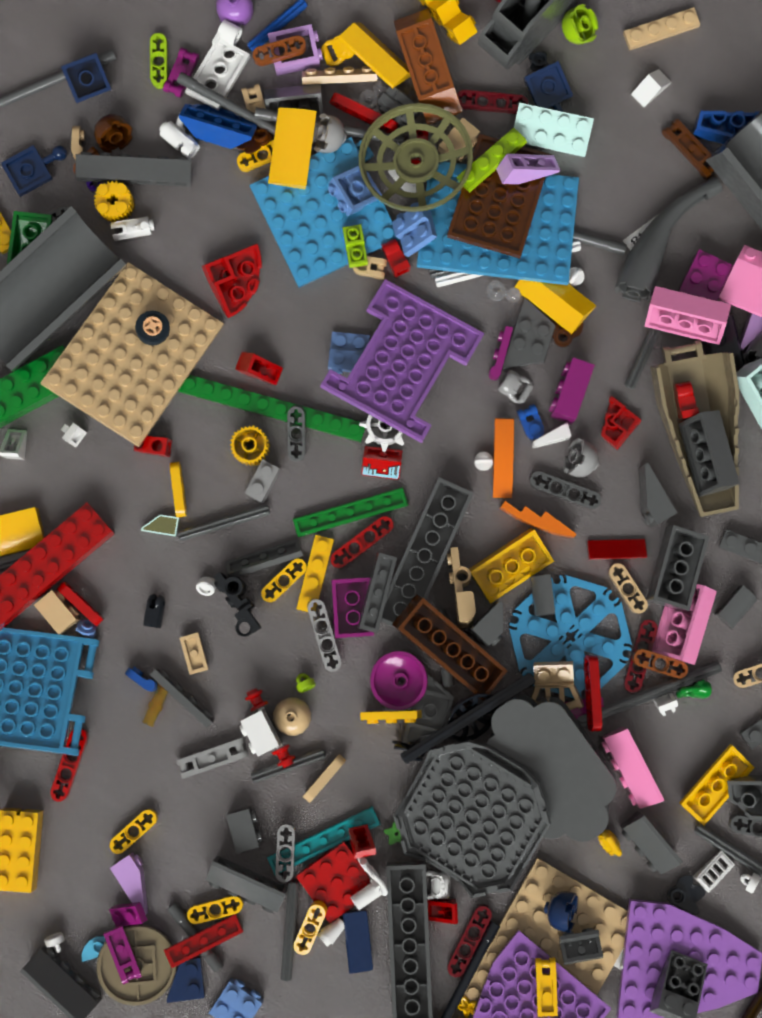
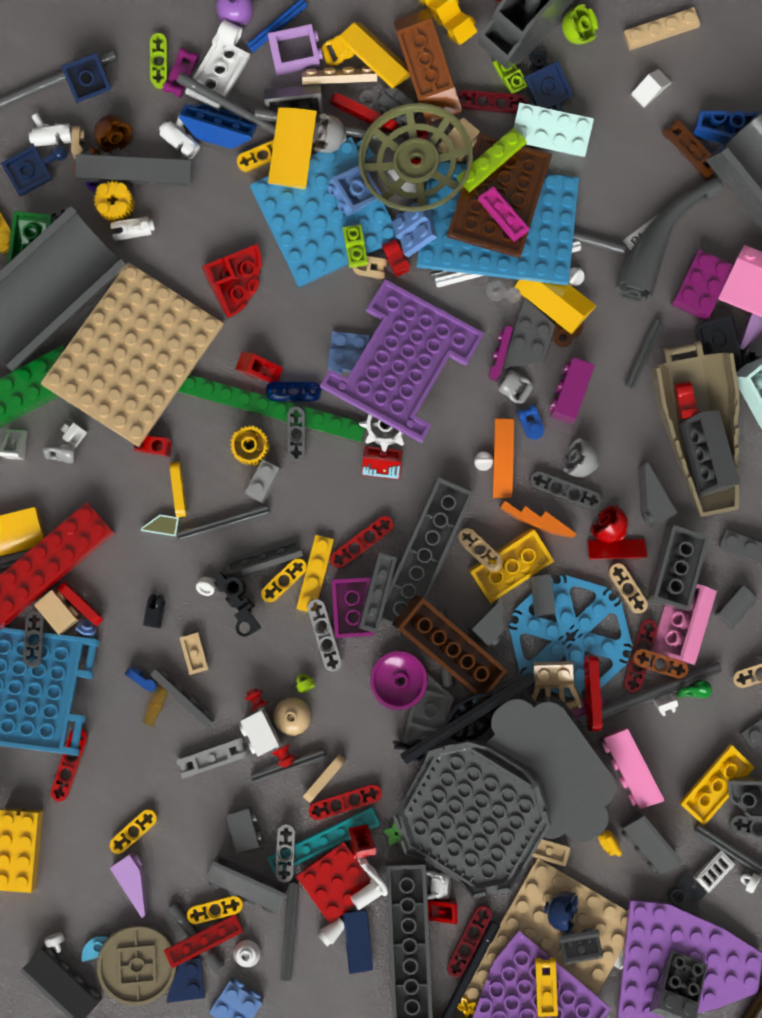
(38, 653): none -> dark grey beam
(49, 135): none -> white piece
(63, 453): none -> light grey piece
(122, 953): magenta plate -> none
(128, 914): magenta plate -> none
(155, 321): black wheel -> none
(243, 949): none -> white cone
(251, 104): tan plate -> none
(260, 138): reddish brown plate -> none
(280, 396): none -> clear blue beam
(281, 43): dark orange beam -> none
(310, 935): yellow beam -> none
(344, 798): none -> red beam
(350, 512): green tile -> none
(391, 716): yellow plate -> none
(463, 600): tan plate -> none
(482, 558): none -> tan beam
(503, 214): none -> dark pink tile
(512, 78): none -> lime slope
(526, 167): lavender slope -> none
(552, 852): none -> tan plate
(557, 435): white slope -> none
(610, 525): none -> red cylinder
(618, 423): red slope -> none
(687, 315): bright pink slope -> none

